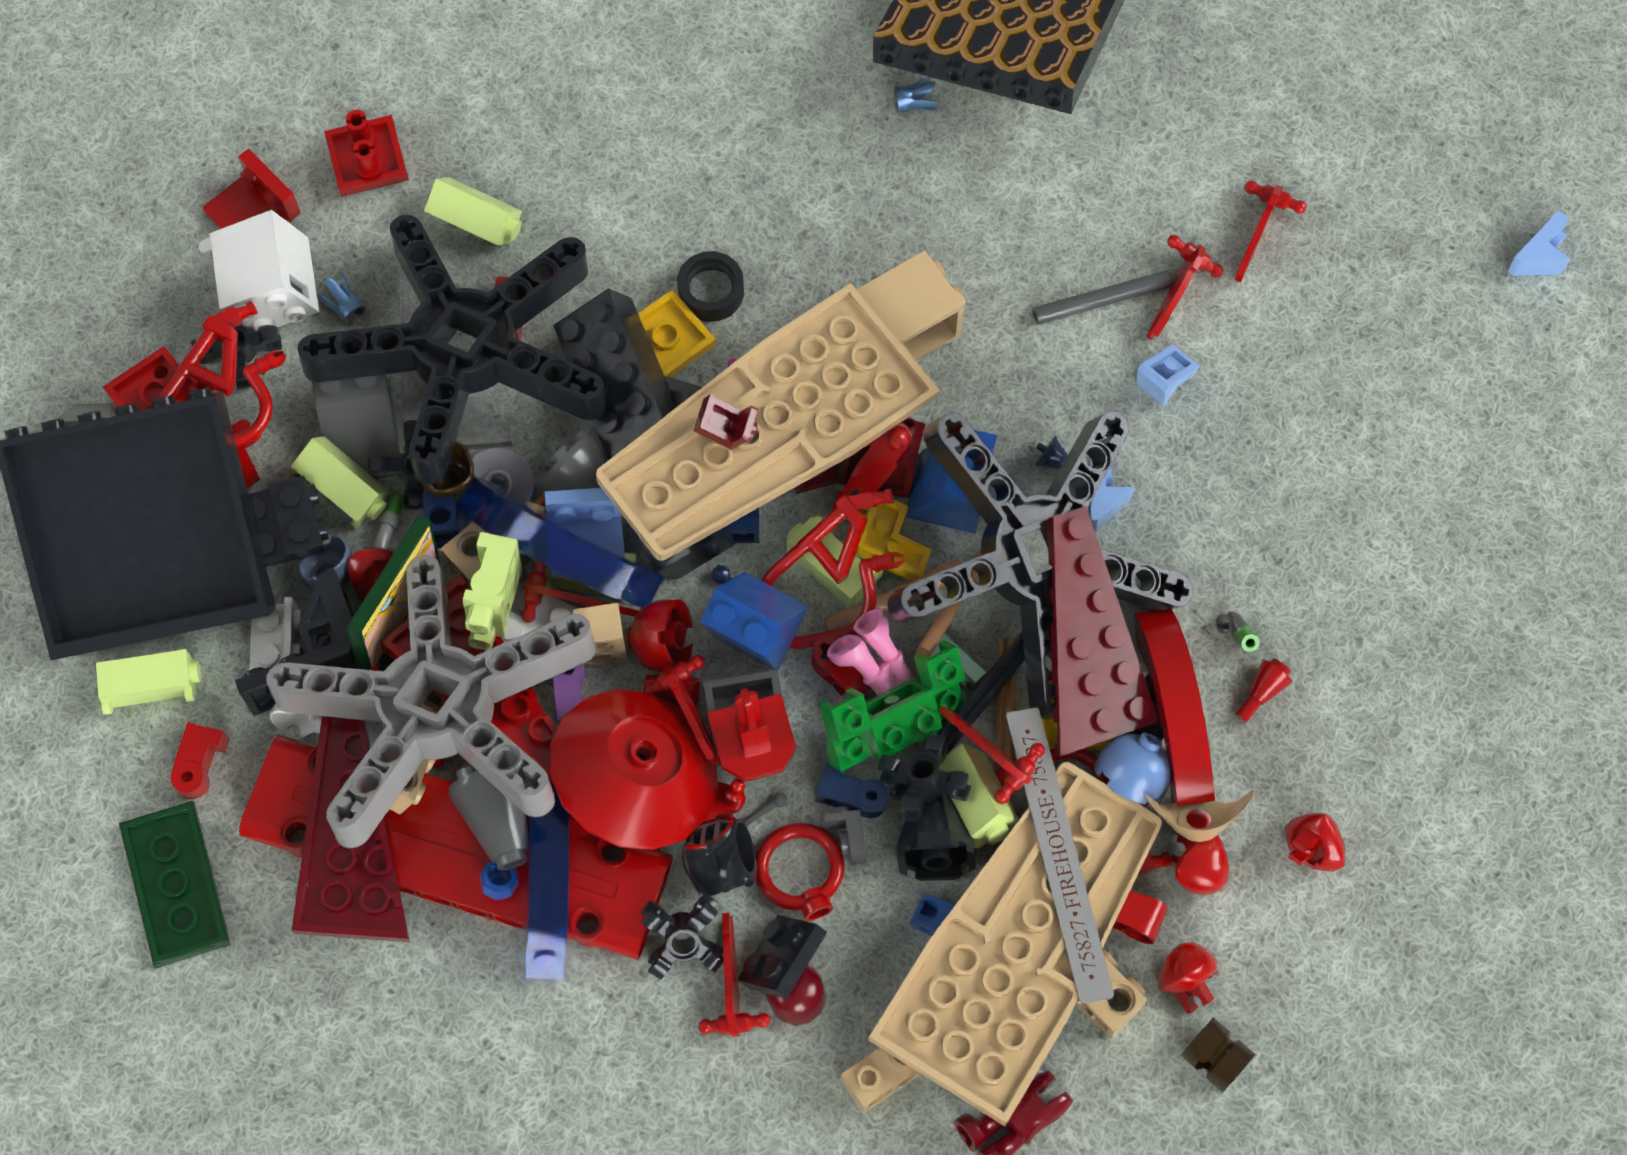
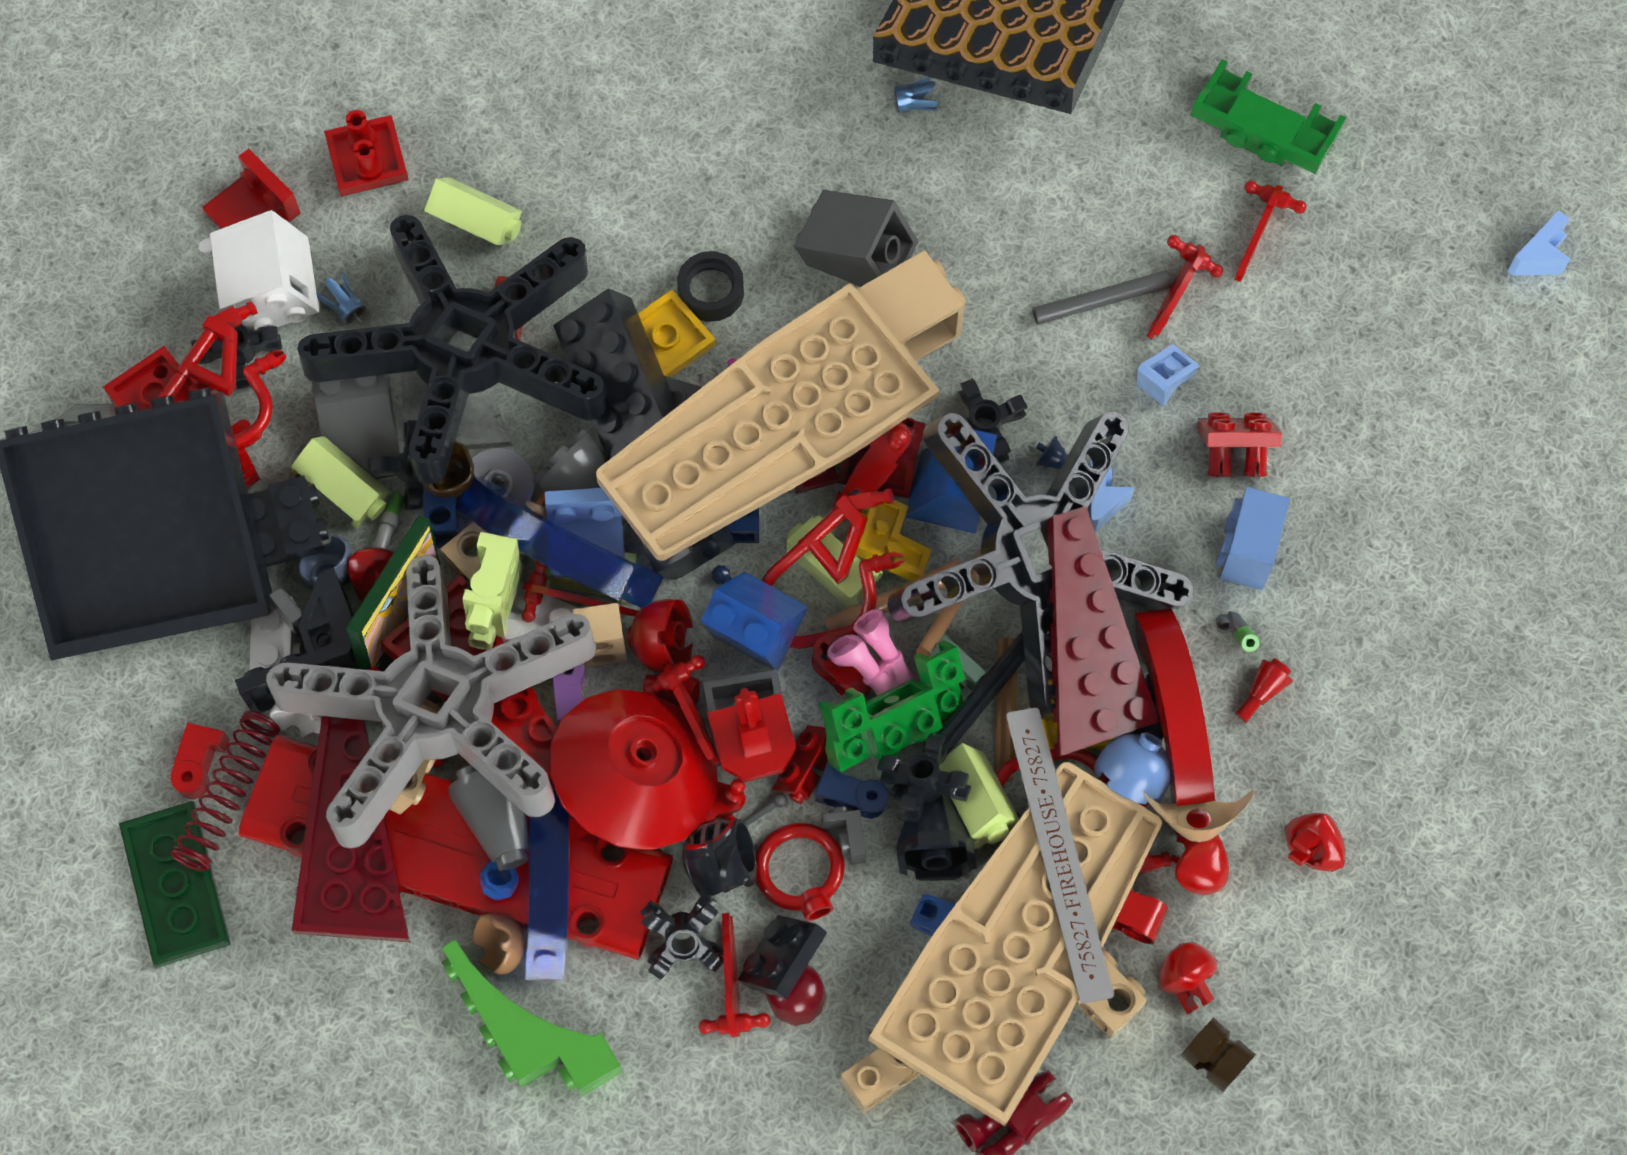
(147, 679): yellowish green brick -> none
(203, 859): none -> dark red piece
(286, 609): none -> dark grey tile
(501, 942): none -> medium nougat hair
(527, 1041): none -> bright green arch
(725, 422): dark red bracket -> none
(798, 777): none -> red hinge
(855, 237): none -> dark grey slope
(999, 414): none -> black pin
(1017, 772): red piece -> none
(1252, 432): none -> red plate
(1252, 537): none -> medium blue brick
(1262, 125): none -> green bracket

